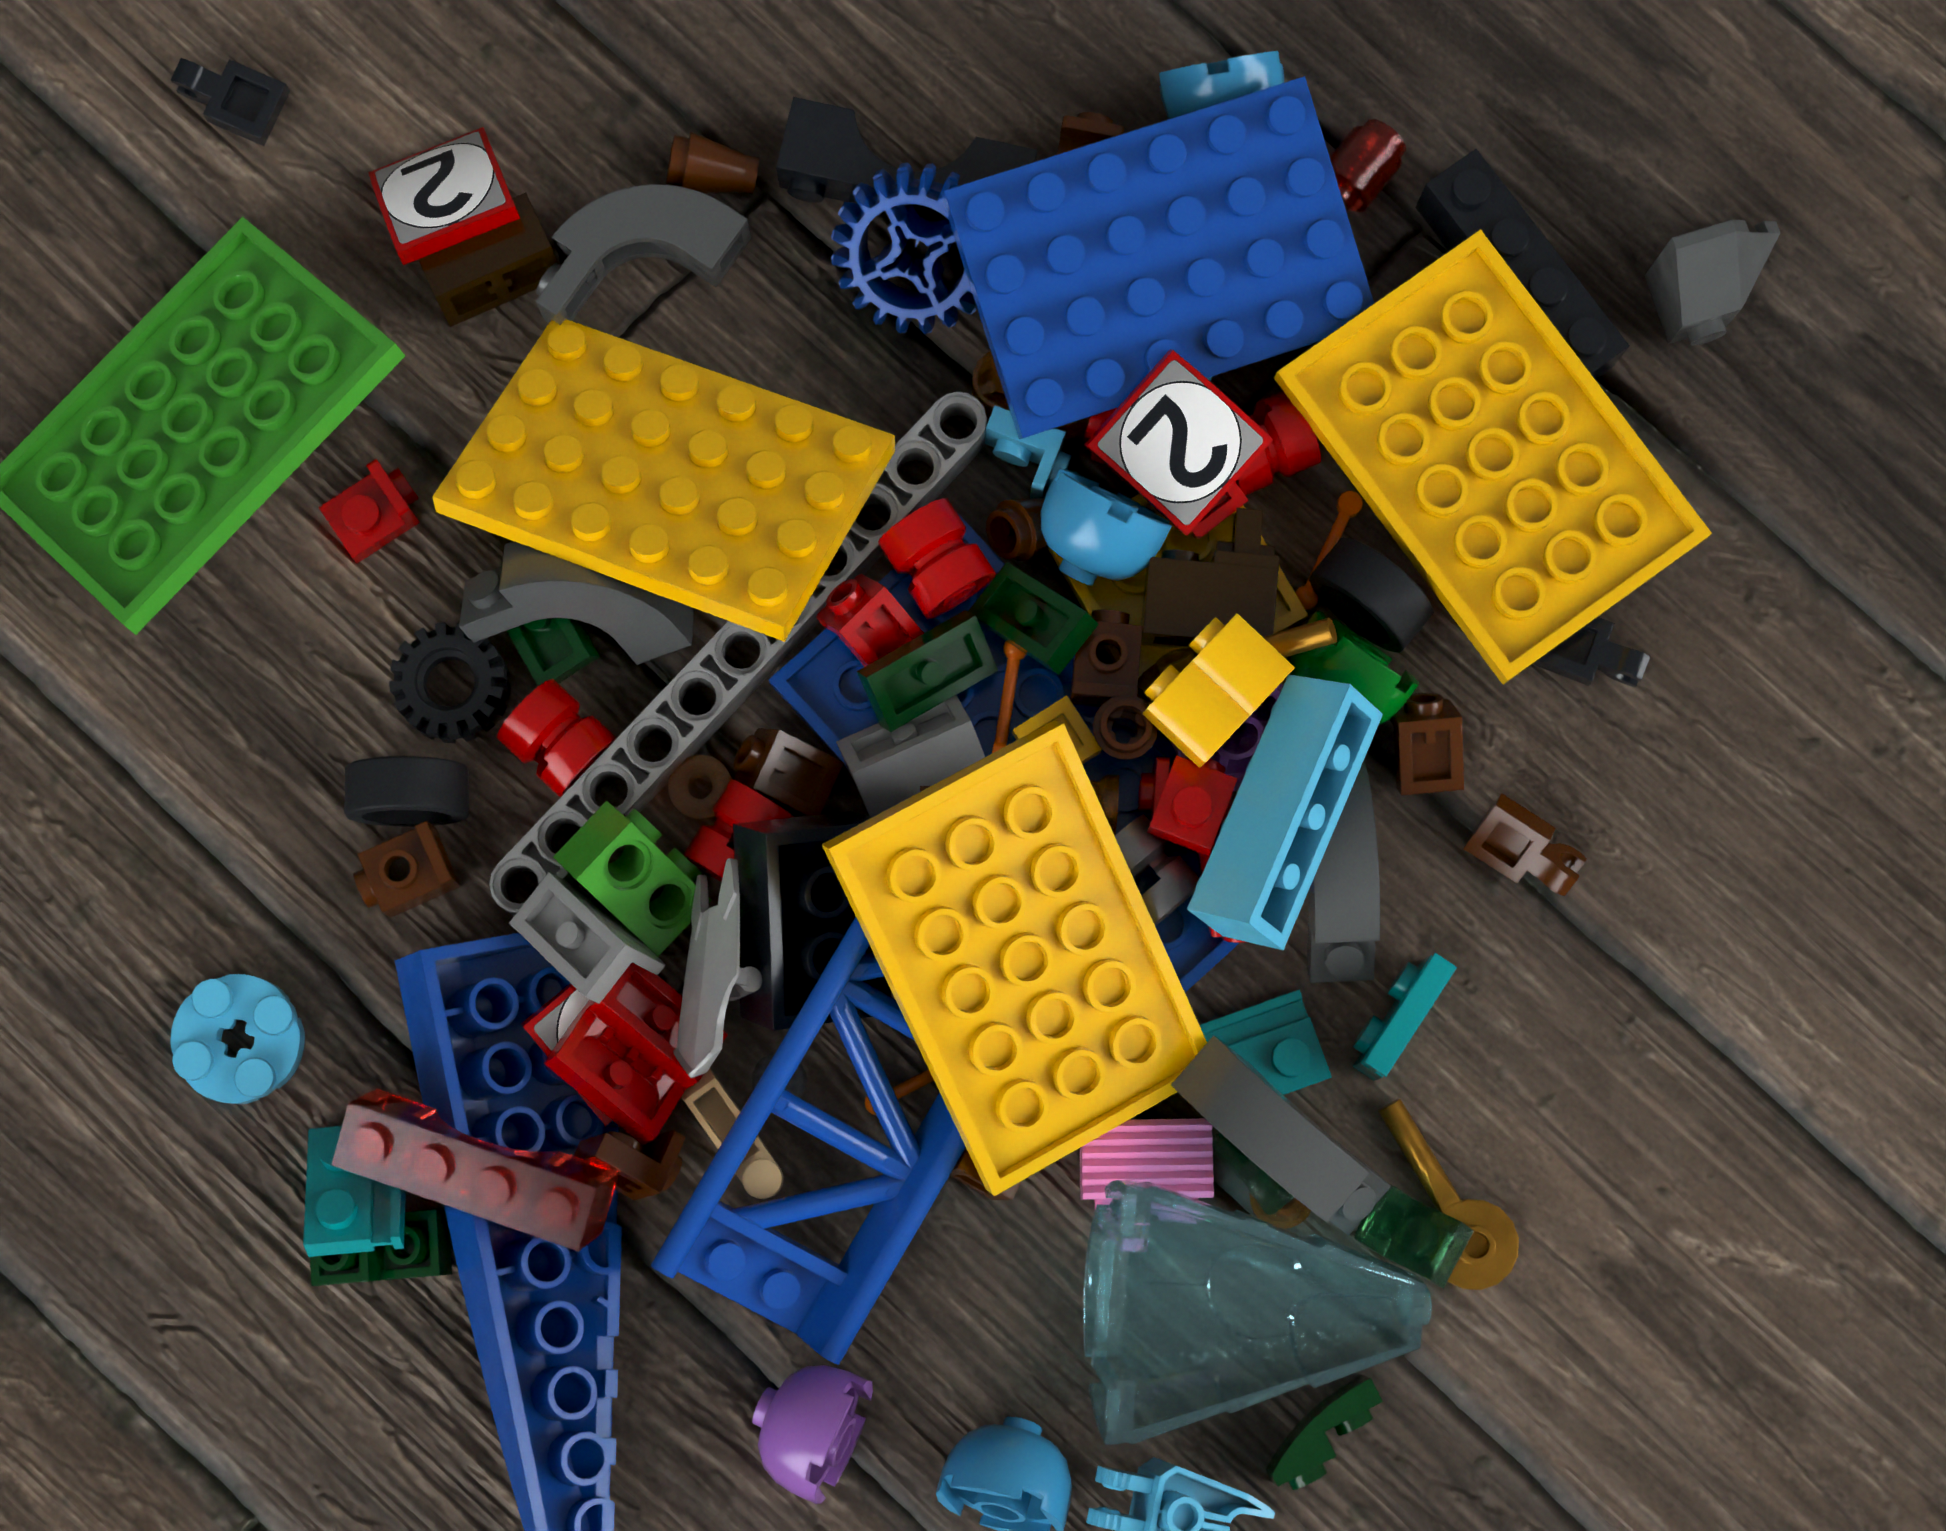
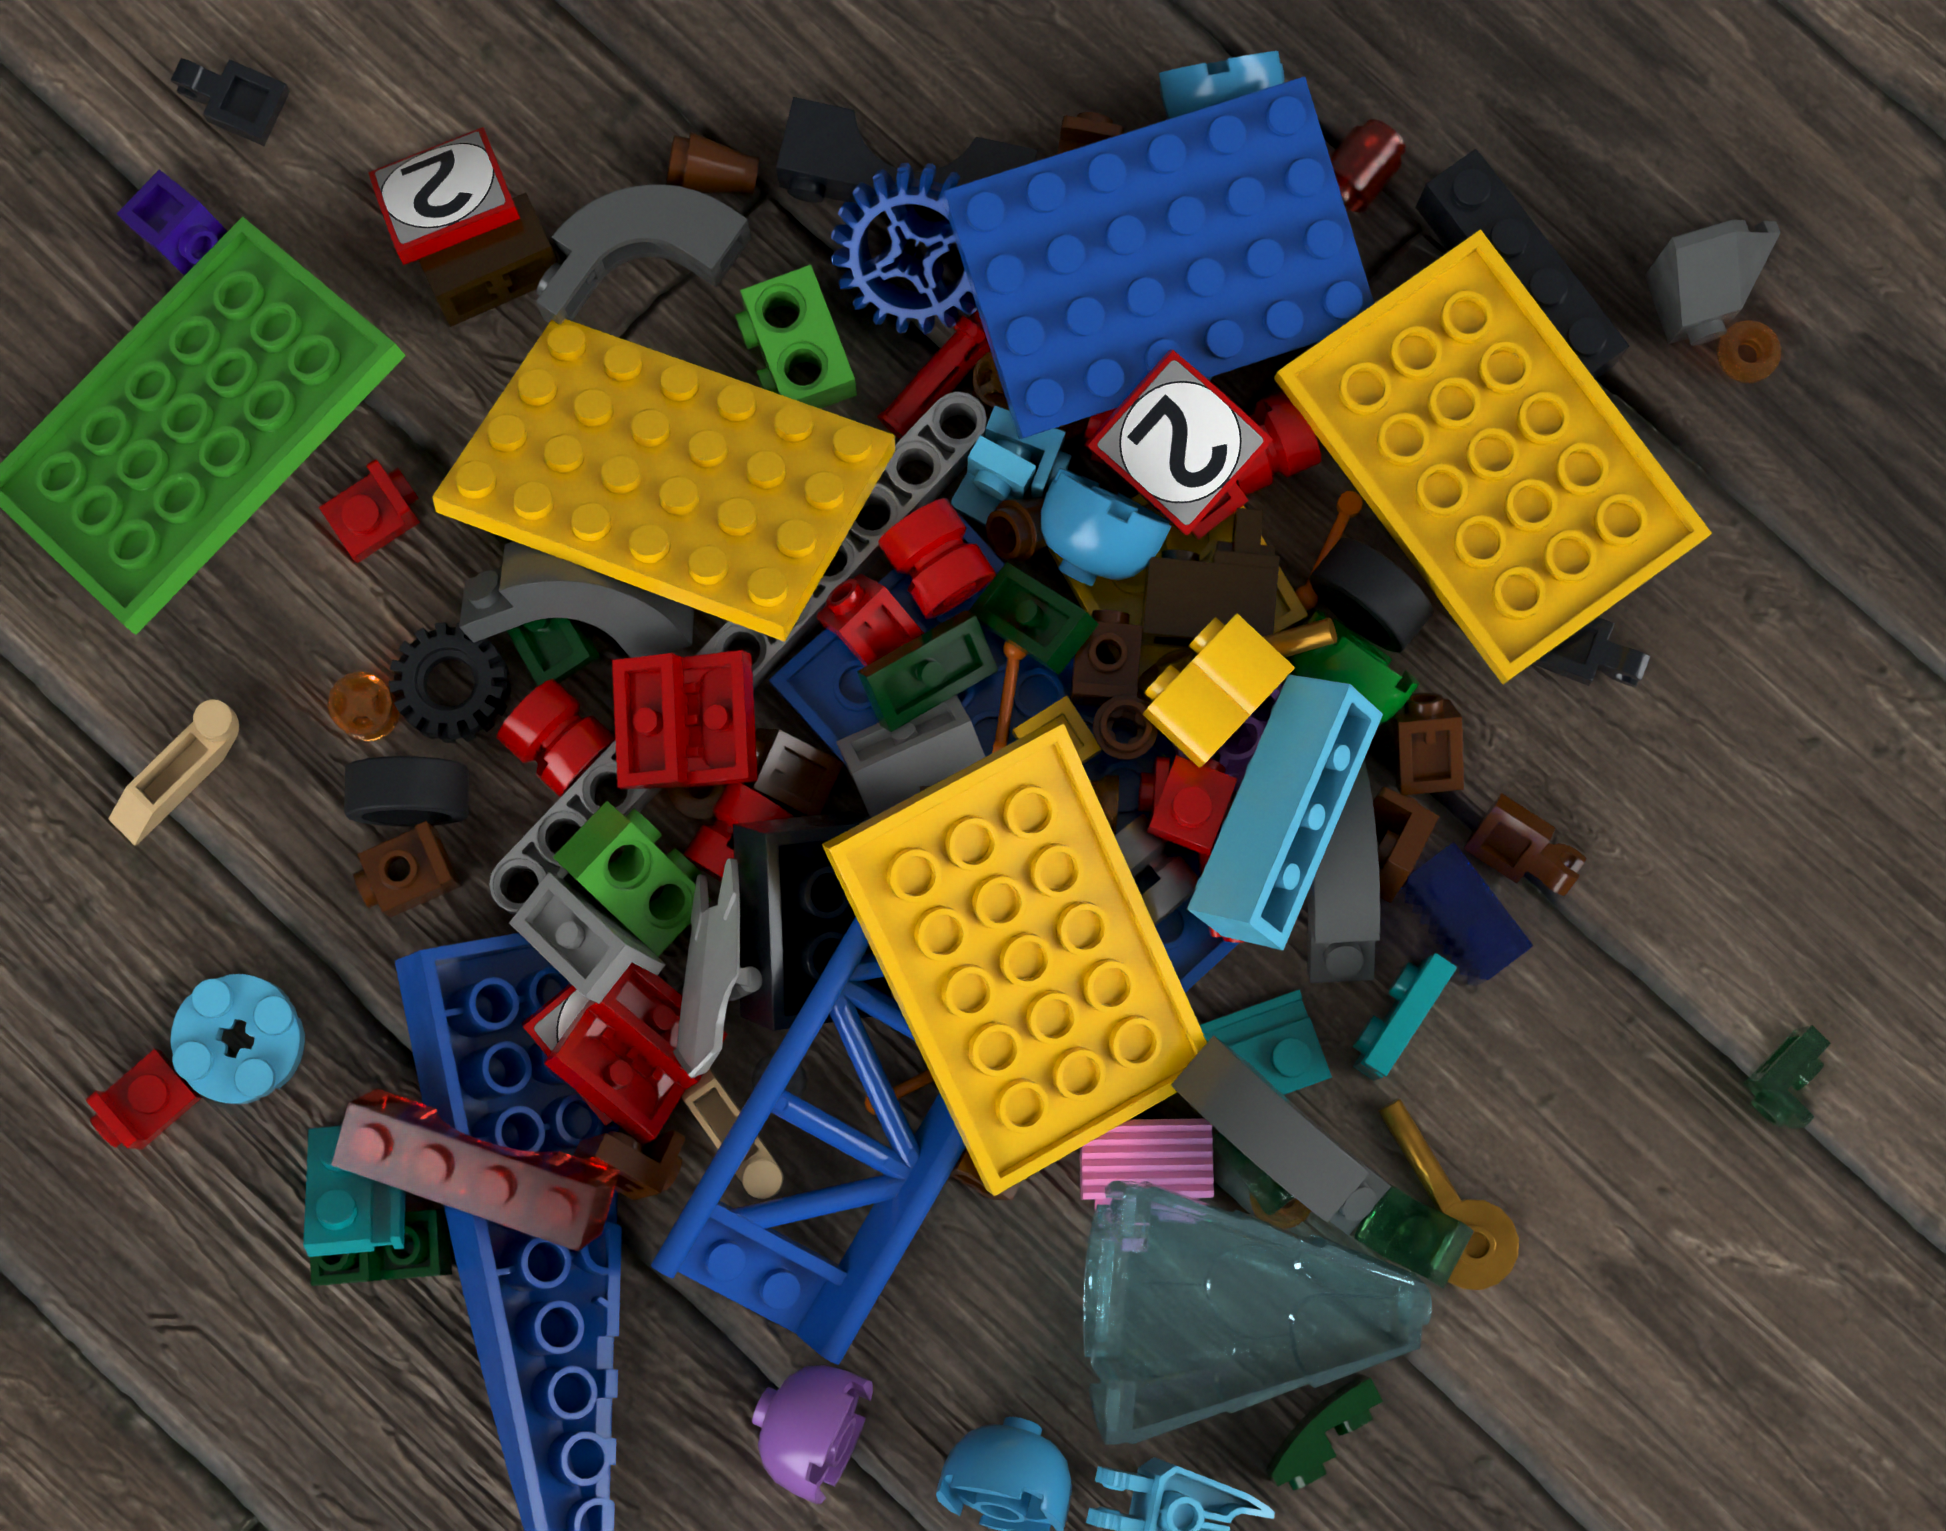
(141, 1103): none -> red bracket
(172, 221): none -> dark purple bracket
(176, 770): none -> tan piece
(354, 697): none -> clear orange wheel
(684, 720): none -> red slope
(808, 339): none -> bright green brick
(938, 376): none -> red pin
(991, 478): none -> medium azure bracket
(1404, 832): none -> reddish brown bracket
(1464, 915): none -> clear blue brick
(1761, 339): none -> clear orange plate
(1792, 1065): none -> clear green bracket

